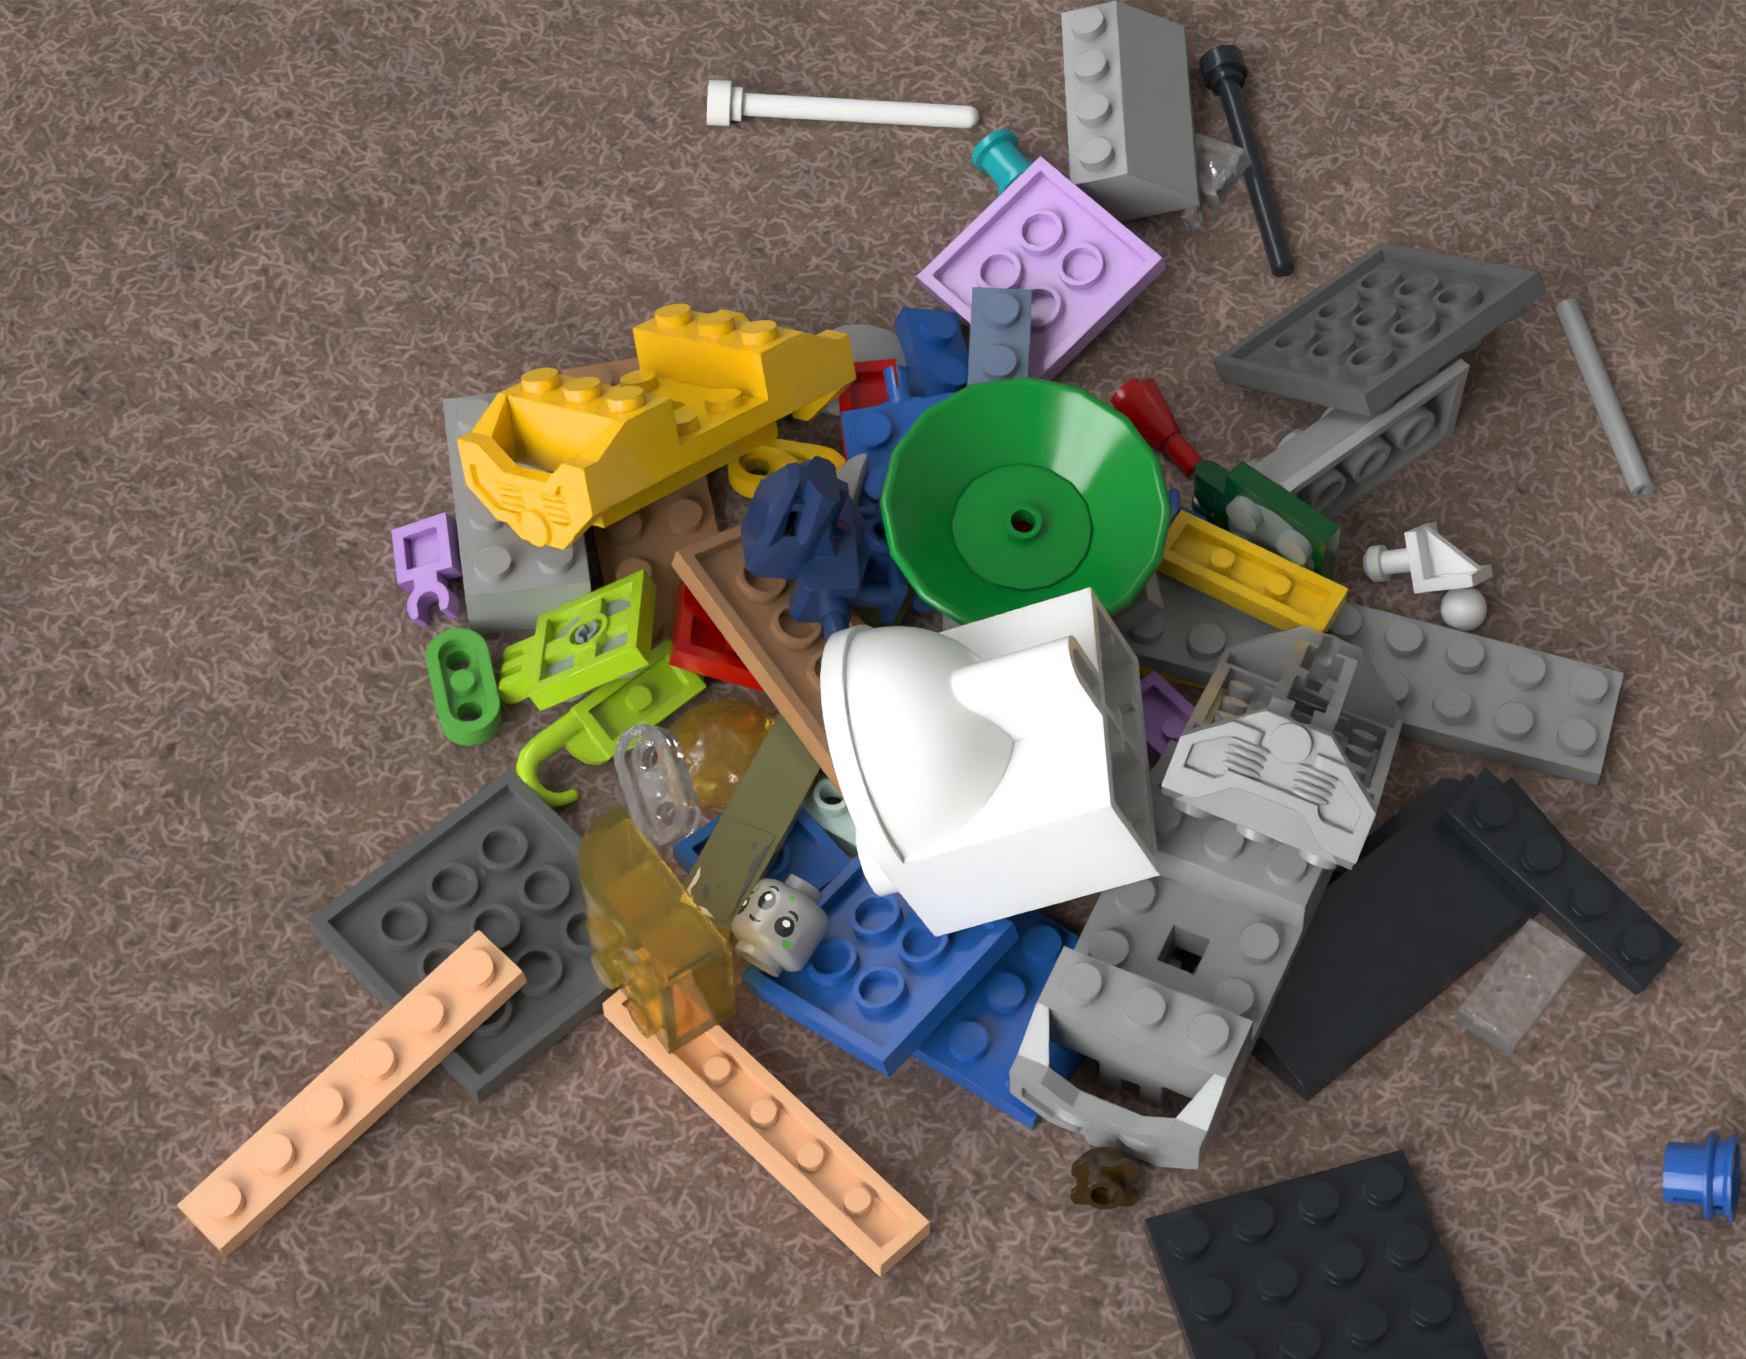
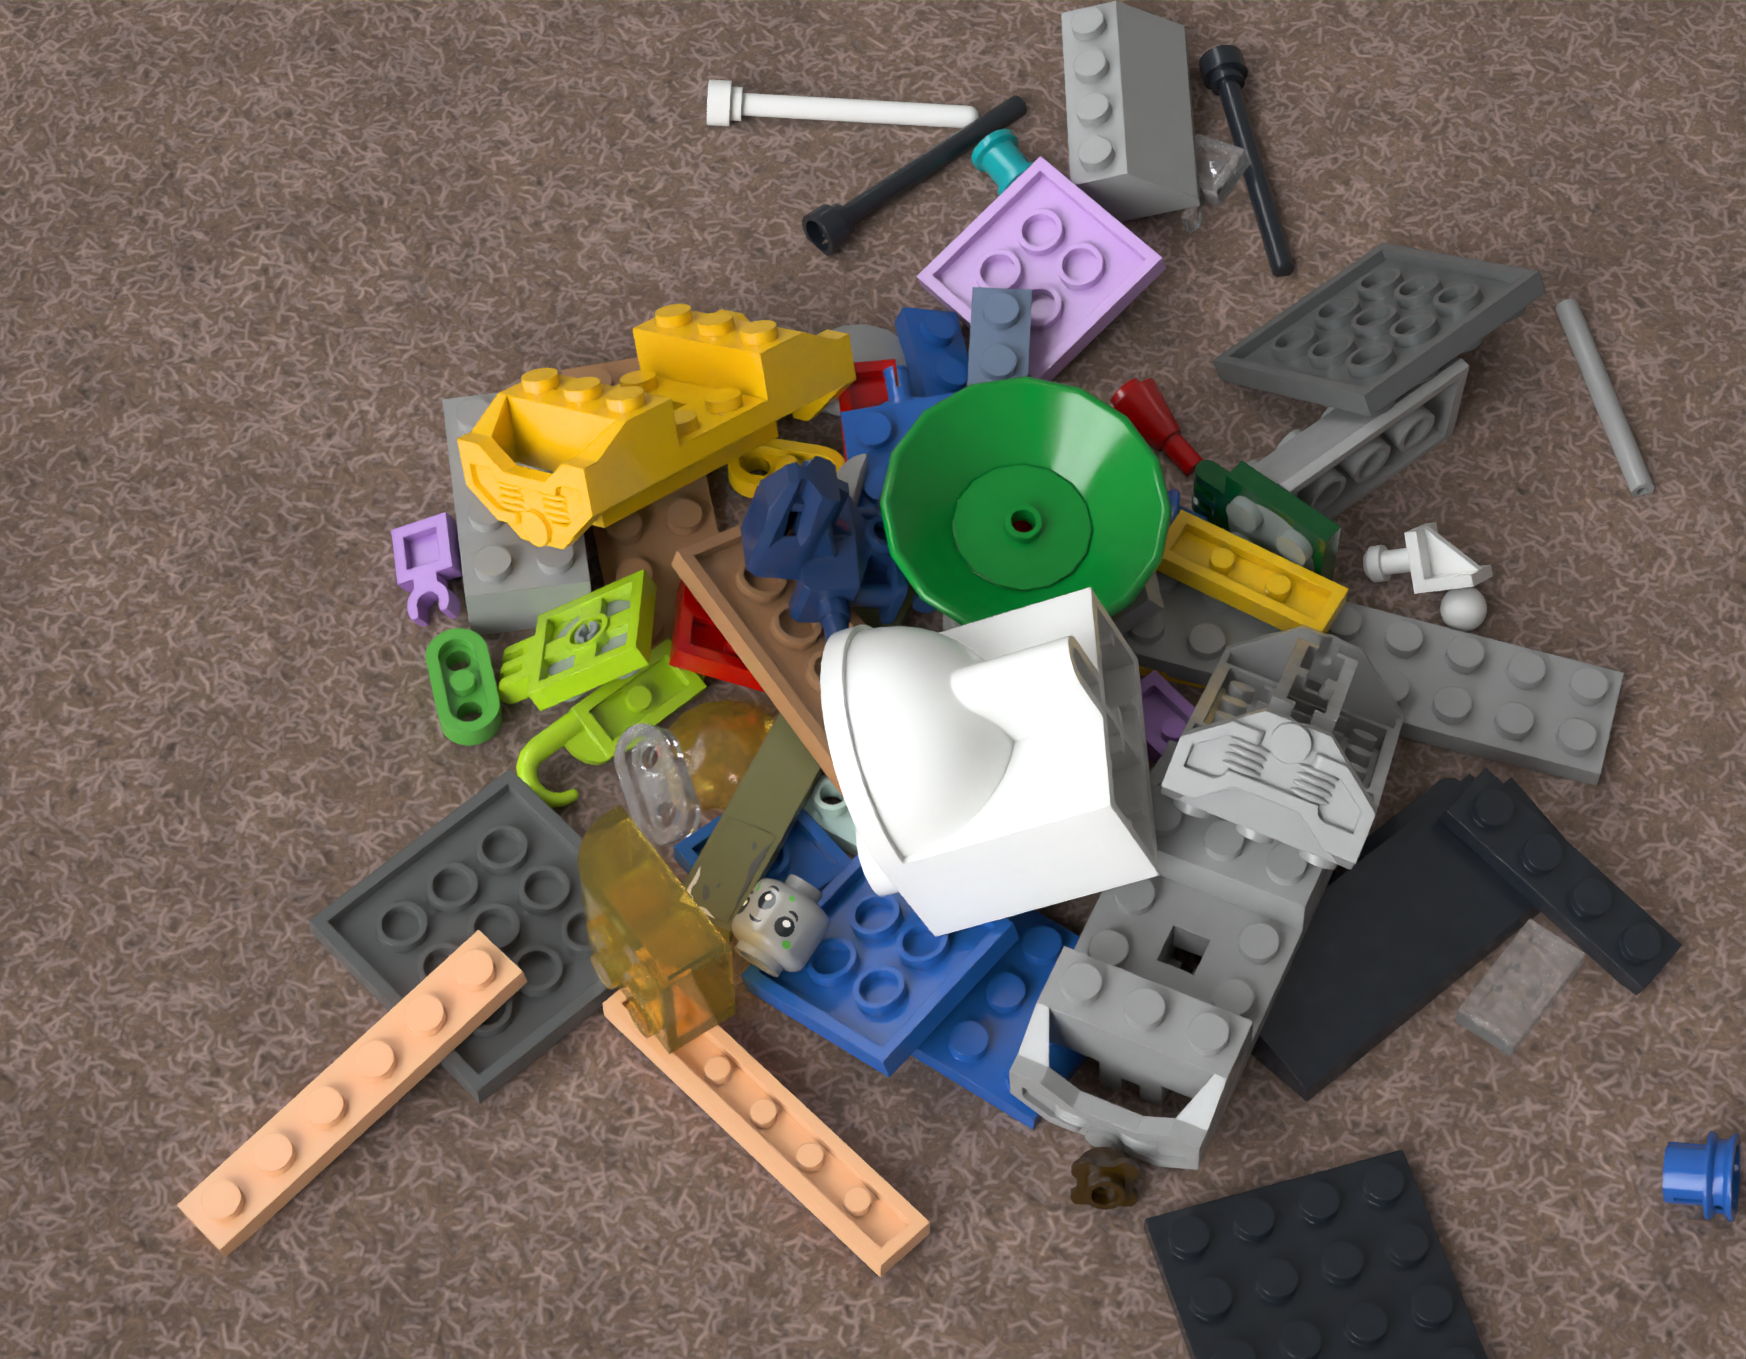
(839, 221): none -> black piece

